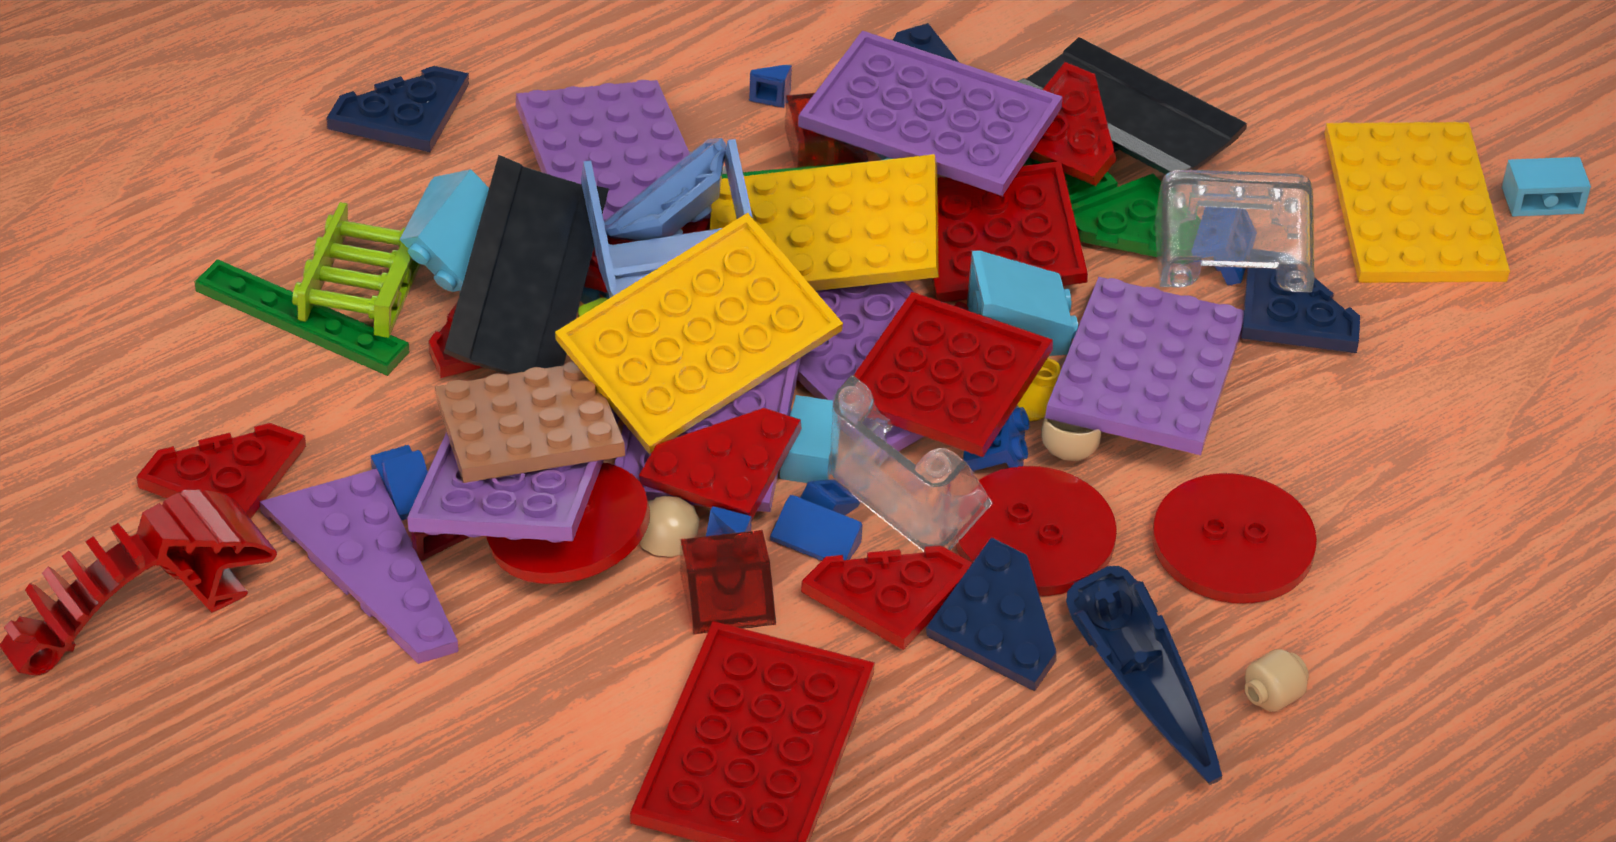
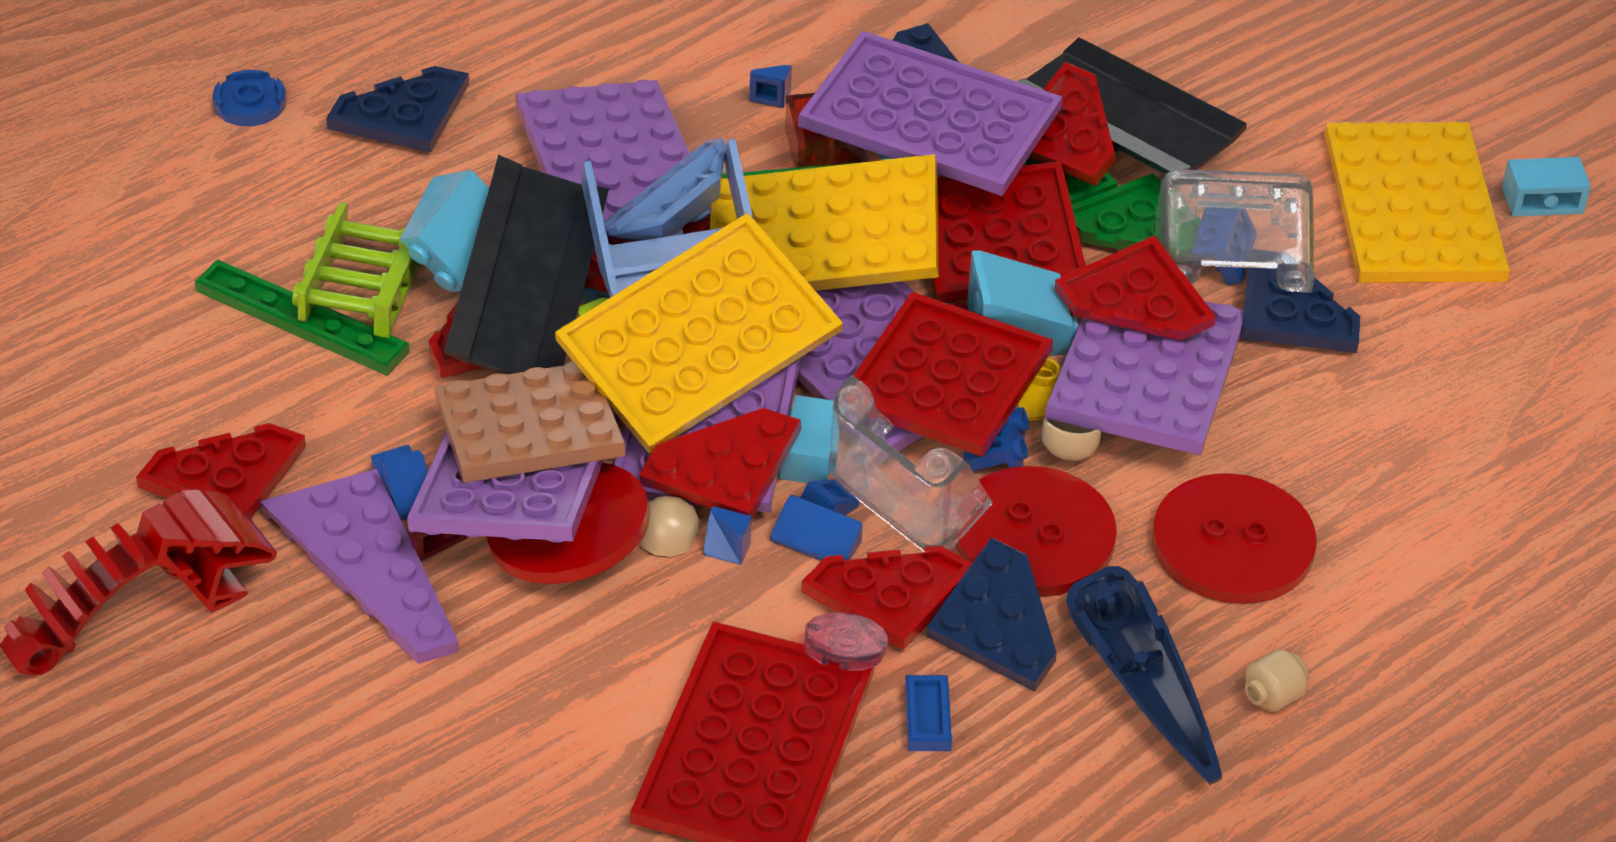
(249, 98): none -> blue tile
(727, 580): clear red slope -> none
(845, 639): none -> clear pink tile
(928, 713): none -> blue tile
(1137, 291): none -> red plate

